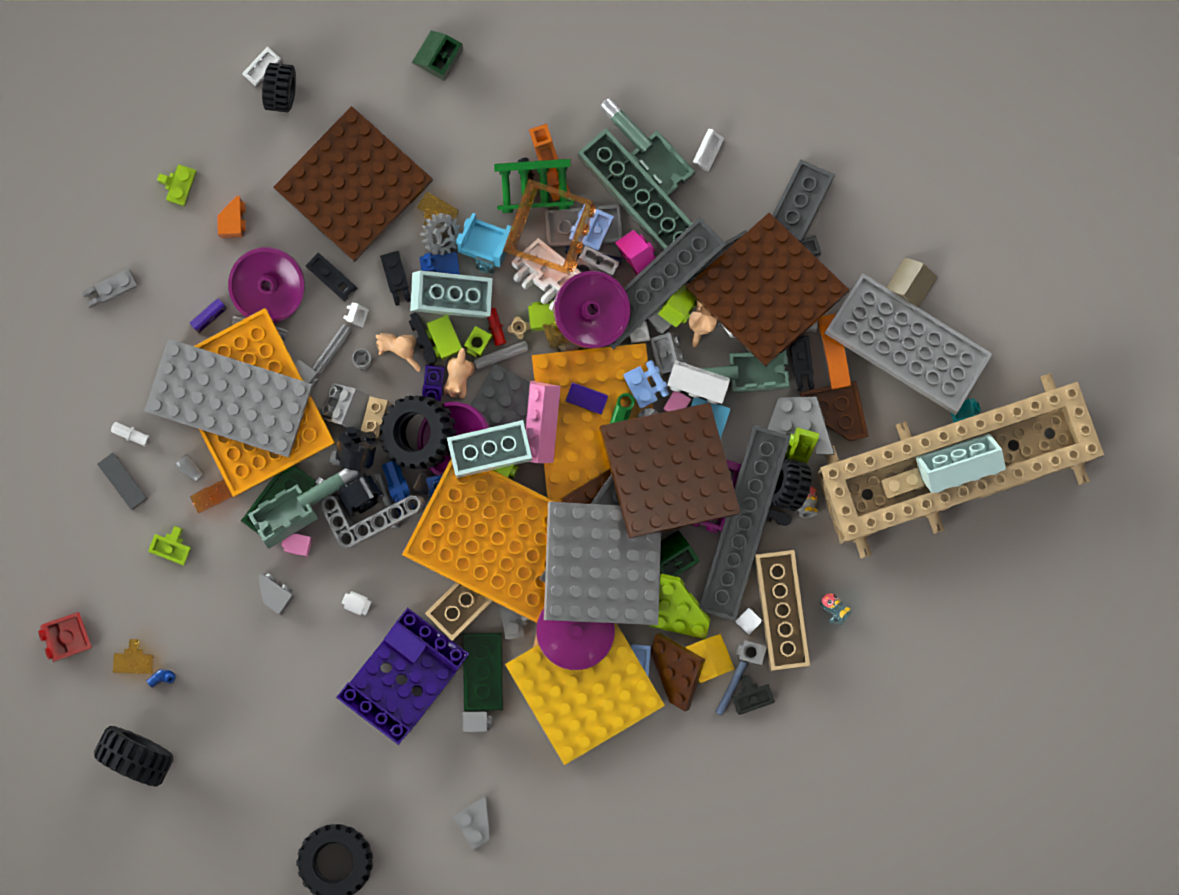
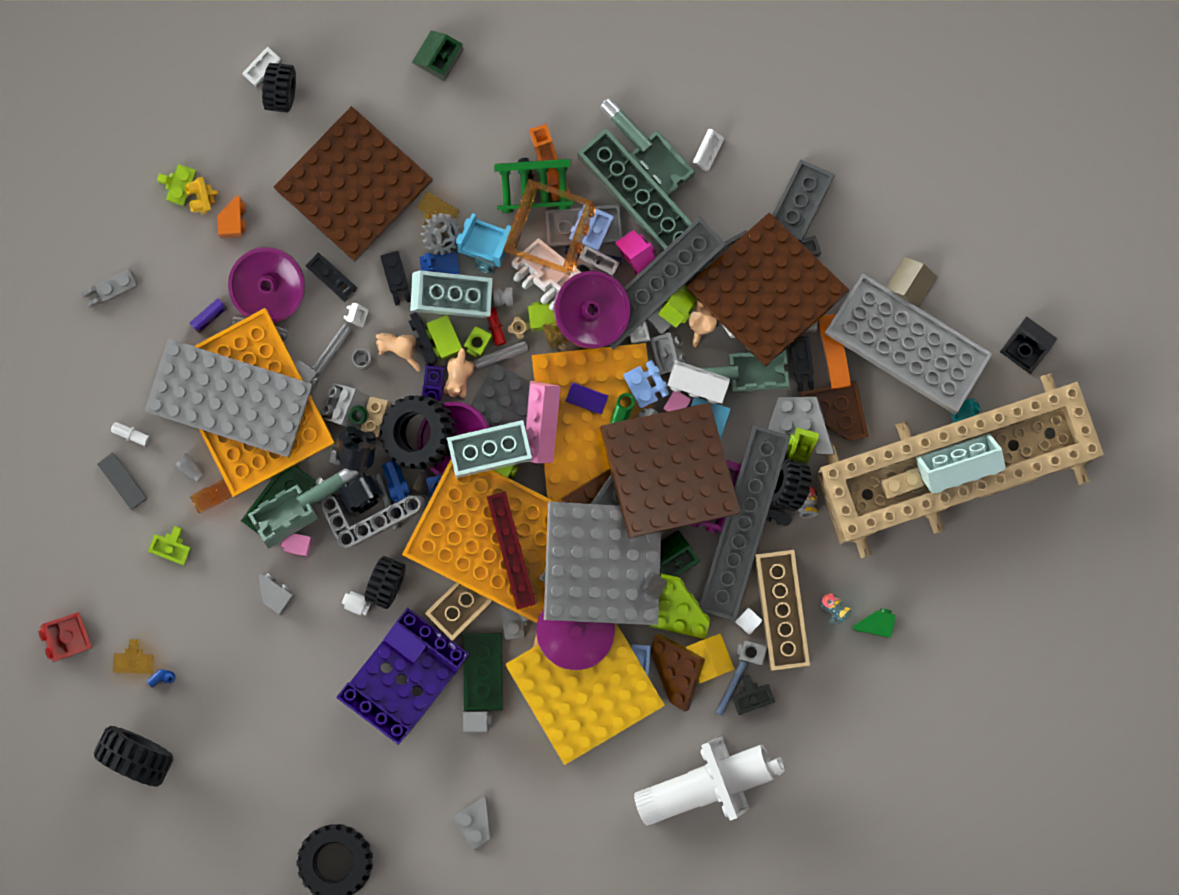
(204, 194): none -> yellow hips
(353, 415): none -> dark green plate
(385, 582): none -> black tyre
(501, 297): none -> light grey wheel
(511, 550): none -> dark red plate
(654, 585): none -> flat silver slope
(719, 780): none -> white piece
(878, 623): none -> green slope
(1028, 345): none -> black slope

